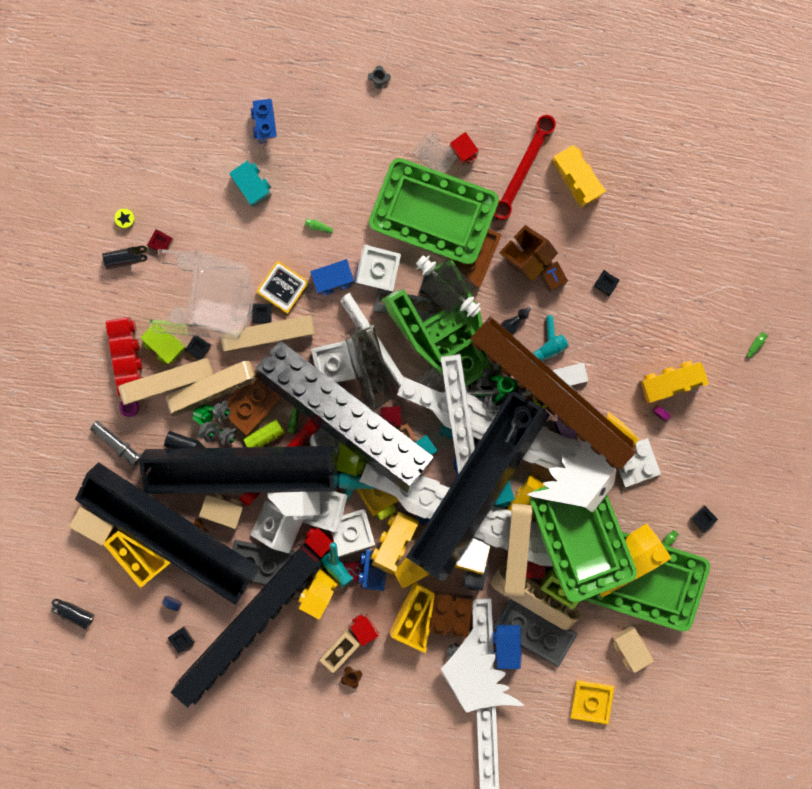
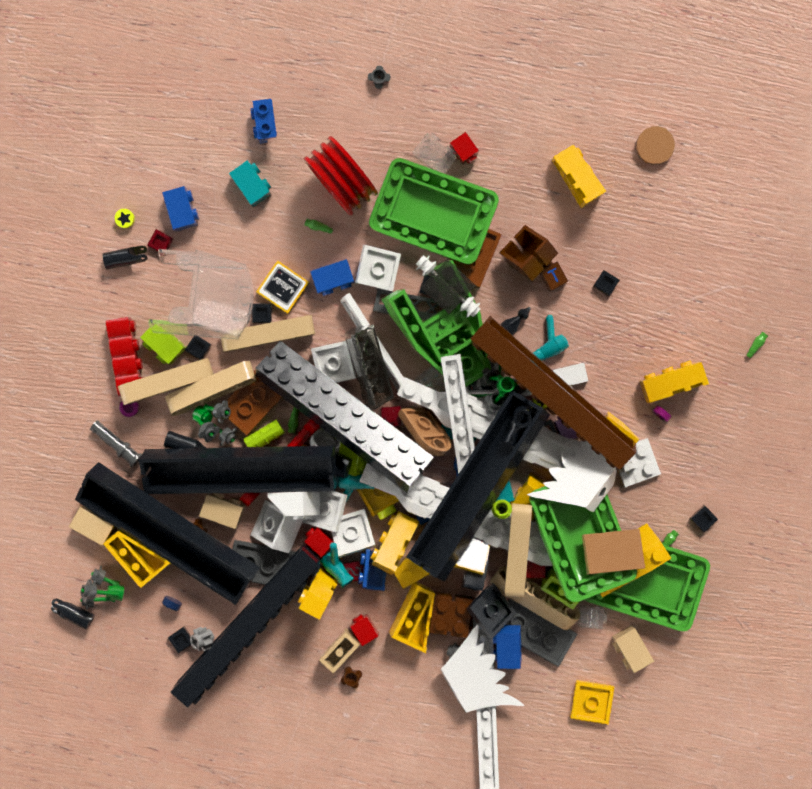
(90, 590): none -> plant
(180, 208): none -> blue brick
(202, 639): none -> light grey gear
(341, 175): none -> red wheel
(343, 464): none -> black tile
(426, 430): none -> medium nougat tile
(491, 610): none -> black plate
(502, 505): none -> lime cone
(525, 165): red piece -> none
(592, 617): none -> clear brick
(613, 551): none -> medium nougat tile
(655, 145): none -> medium nougat tile

